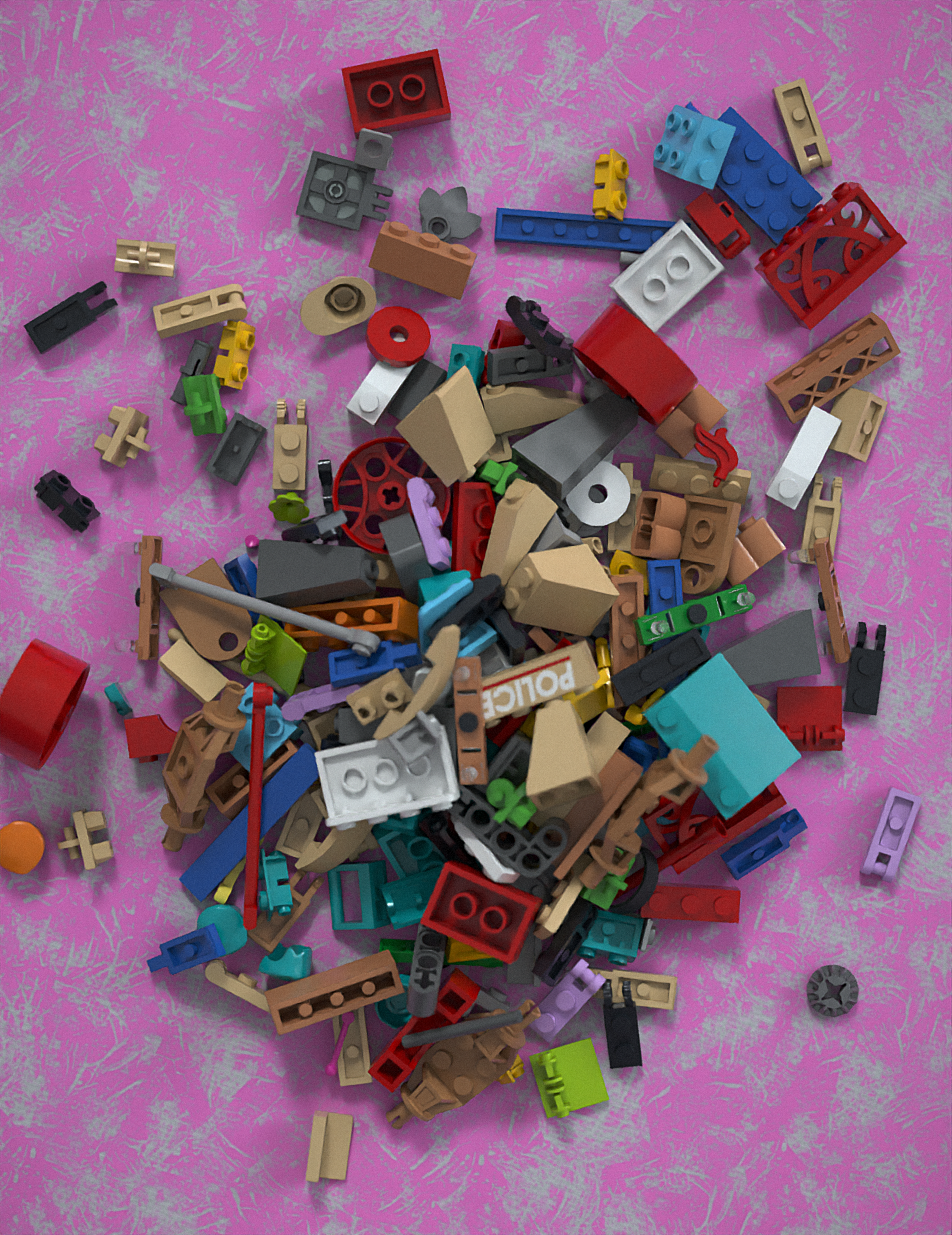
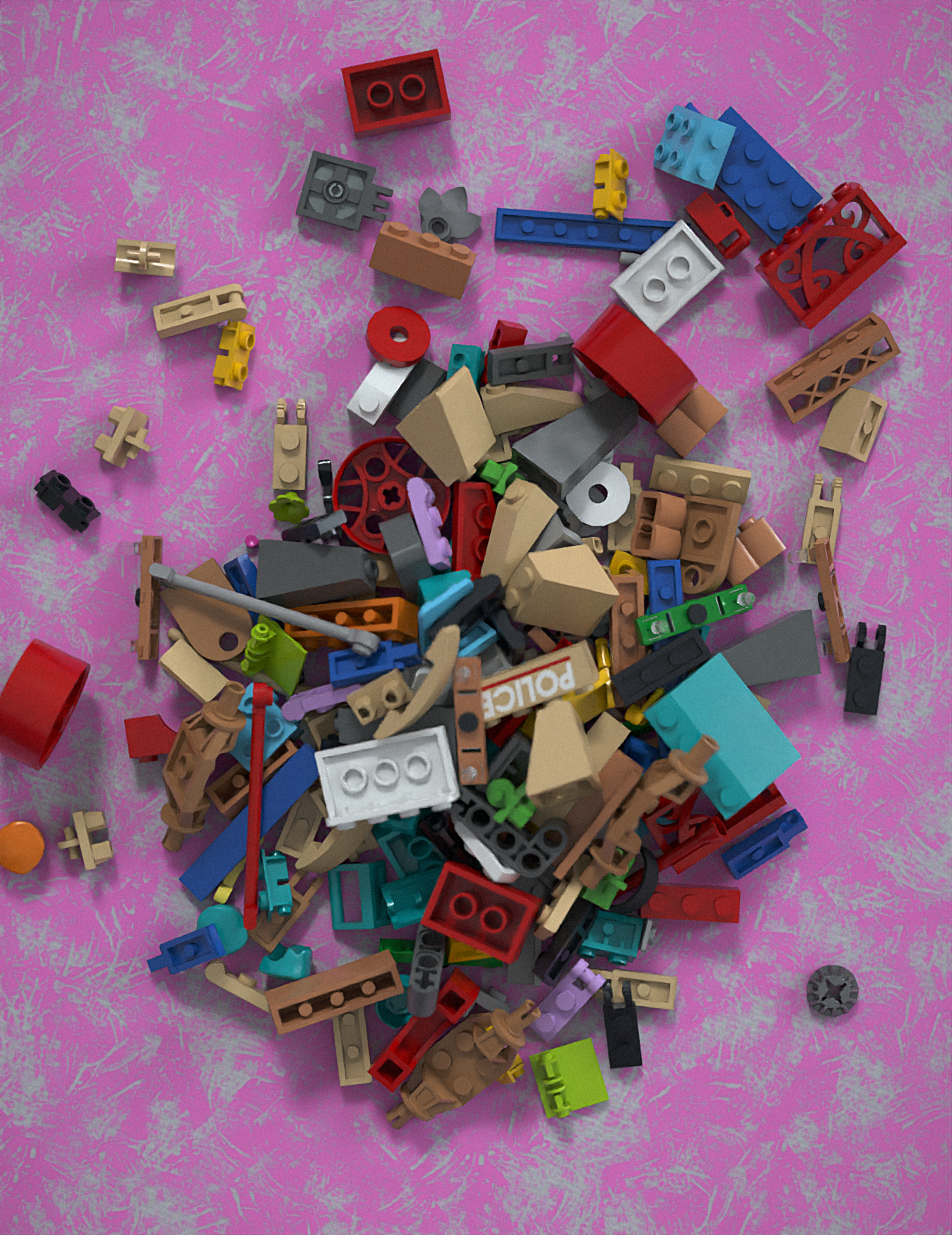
(67, 318): black hinge -> none
(119, 699): teal tile -> none
(199, 353): dark grey pin -> none
(204, 404): bright green hips -> none
(236, 449): dark grey hinge -> none
(329, 1146): tan panel -> none
(338, 305): tan piece -> none
(347, 1019): dark pink hinge -> none
(372, 153): light grey bracket -> none
(416, 738): light grey bracket -> none
(462, 1029): dark grey bar -> none
(536, 328): black hinge -> none
(718, 449): red piece -> none
(801, 125): tan plate -> none
(803, 457): white slope -> none
(811, 717): red hinge -> none
(891, 833): lavender plate -> none

